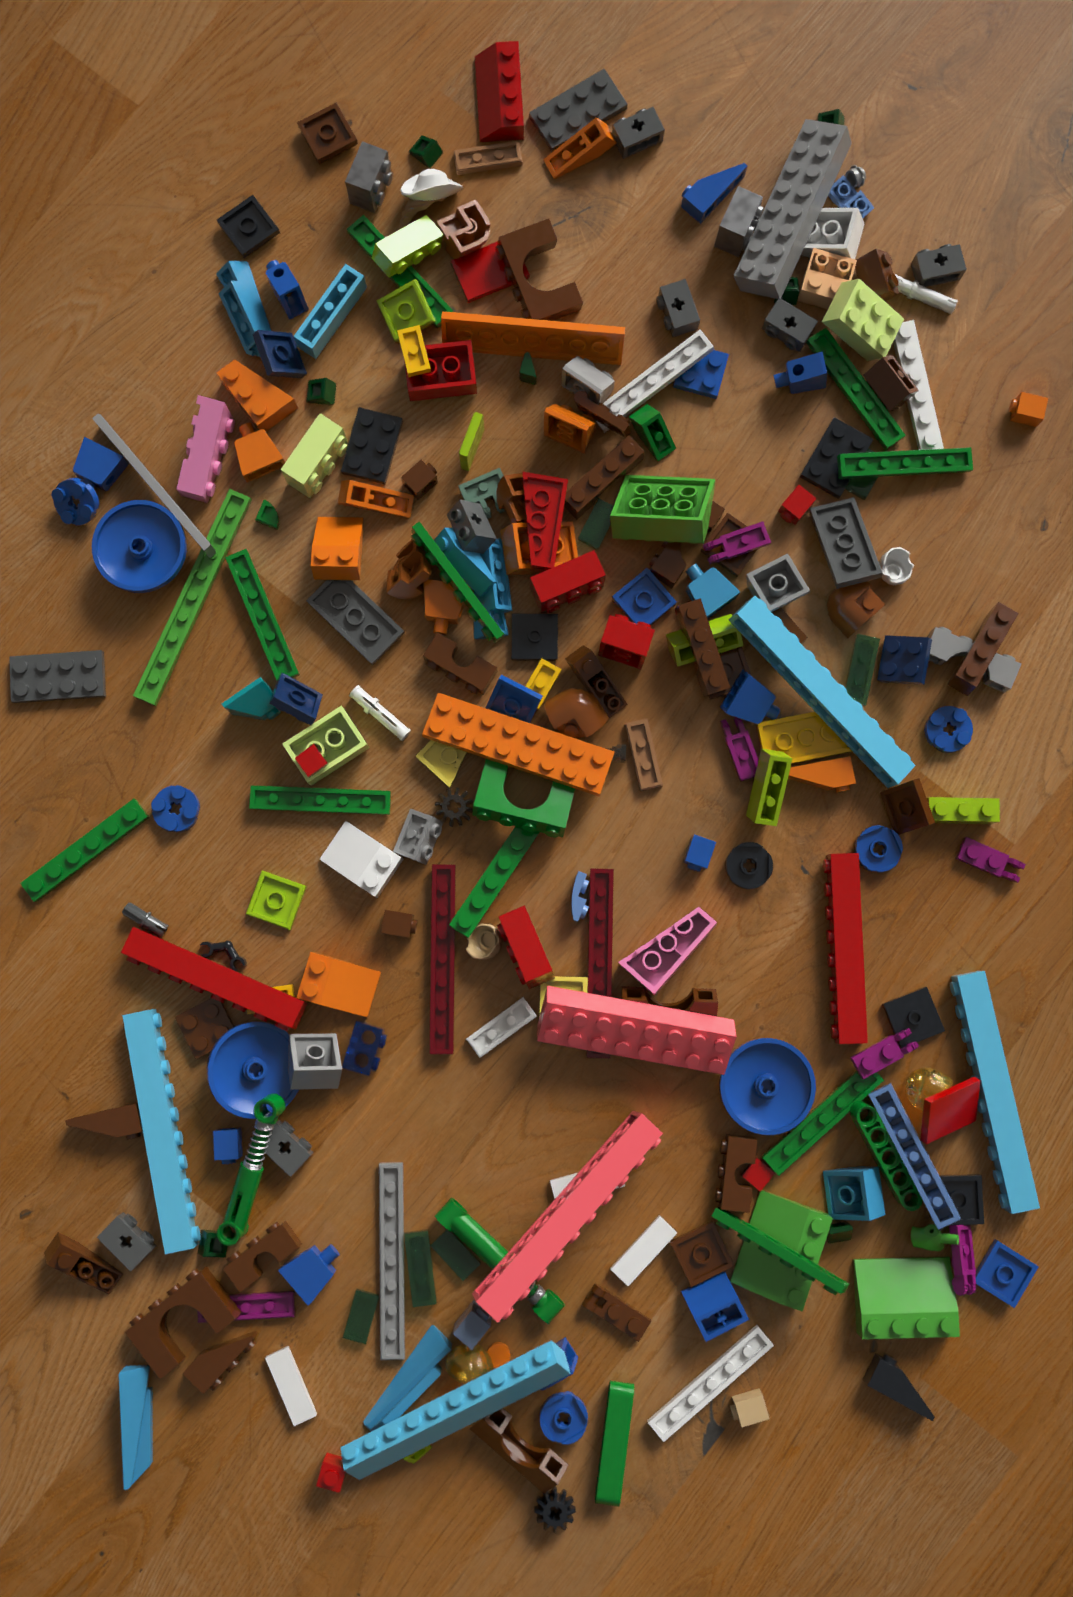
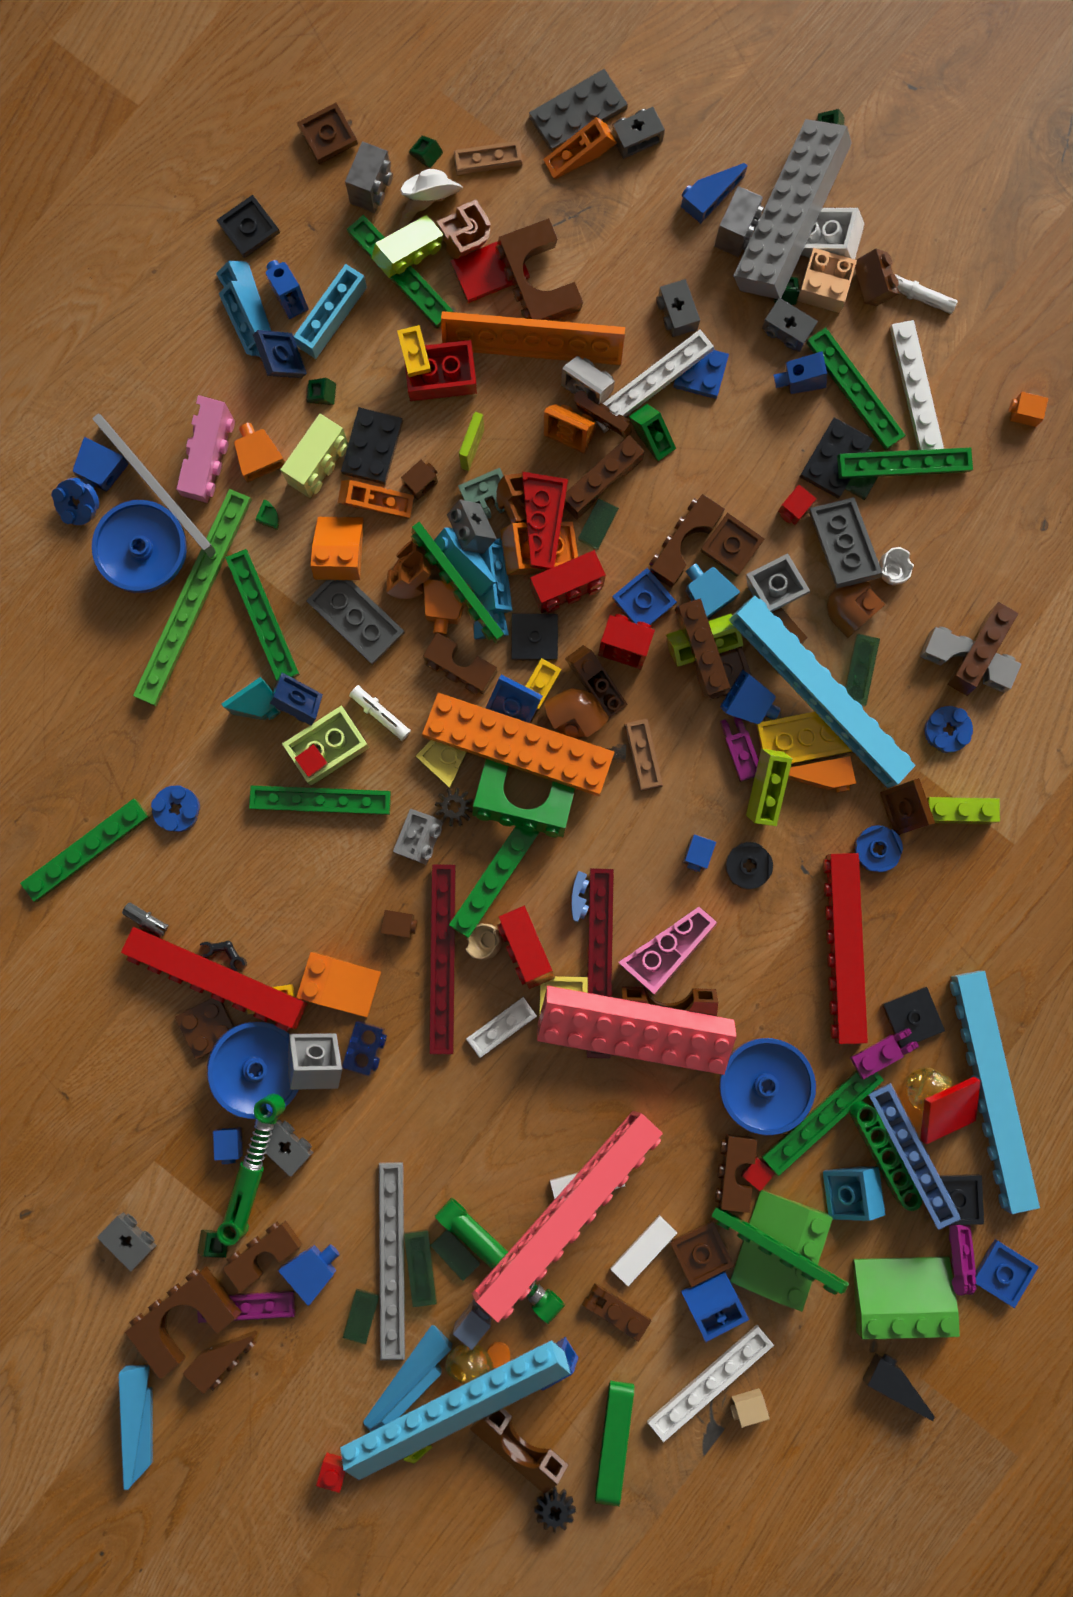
(57, 676): dark grey plate -> none
(81, 1263): reddish brown slope -> none
(112, 1122): reddish brown slope -> none
(161, 1131): medium azure brick -> none
(256, 396): orange wedge -> none
(276, 900): lime tile -> none
(291, 1386): white tile -> none
(361, 859): white slope -> none
(406, 309): lime tile -> none
(499, 93): red slope -> none
(527, 370): dark green slope -> none
(577, 1421): blue plate -> none
(663, 509): bright green slope -> none
(739, 542): magenta hinge -> none
(839, 1232): dark green slope -> none
(845, 196): medium blue slope -> none
(856, 176): light grey plate -> none
(863, 320): yellowish green brick -> none
(890, 382): reddish brown brick -> none
(904, 659): dark blue plate -> none
(931, 1238): bright green piece -> none
(938, 265): dark grey brick -> none
(988, 859): magenta hinge -> none

